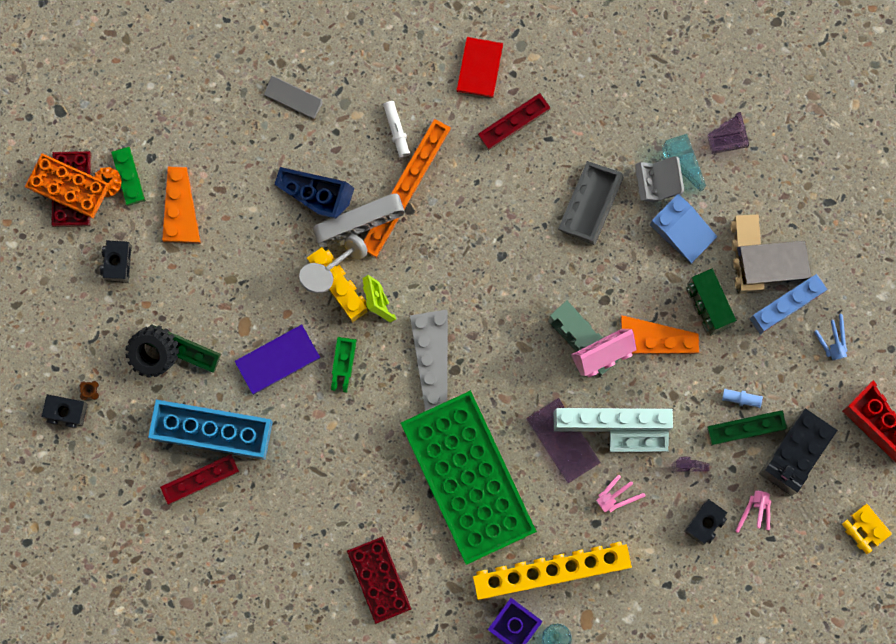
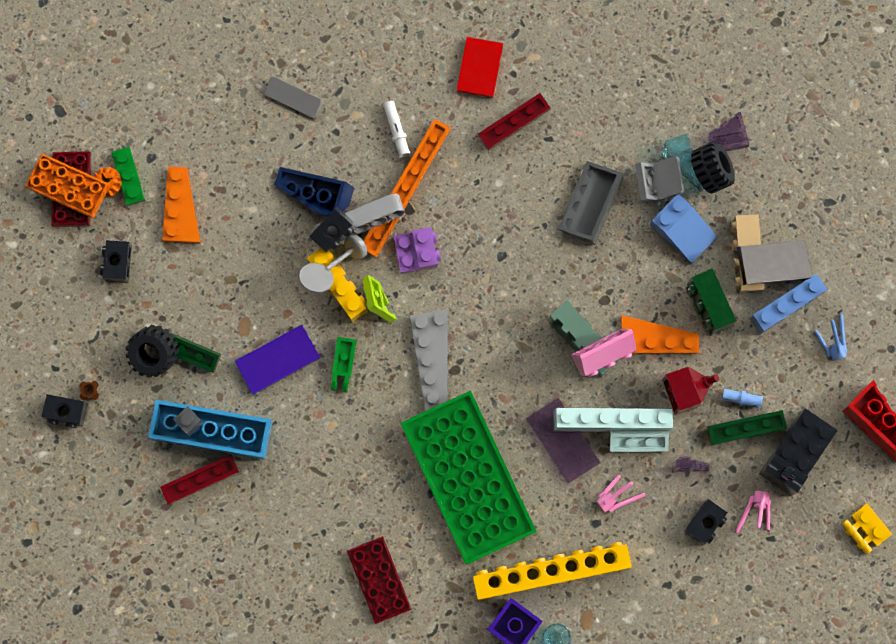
(188, 421): none -> dark grey brick
(321, 234): none -> black brick
(417, 250): none -> medium lavender plate
(687, 388): none -> dark red piece
(712, 167): none -> black tyre

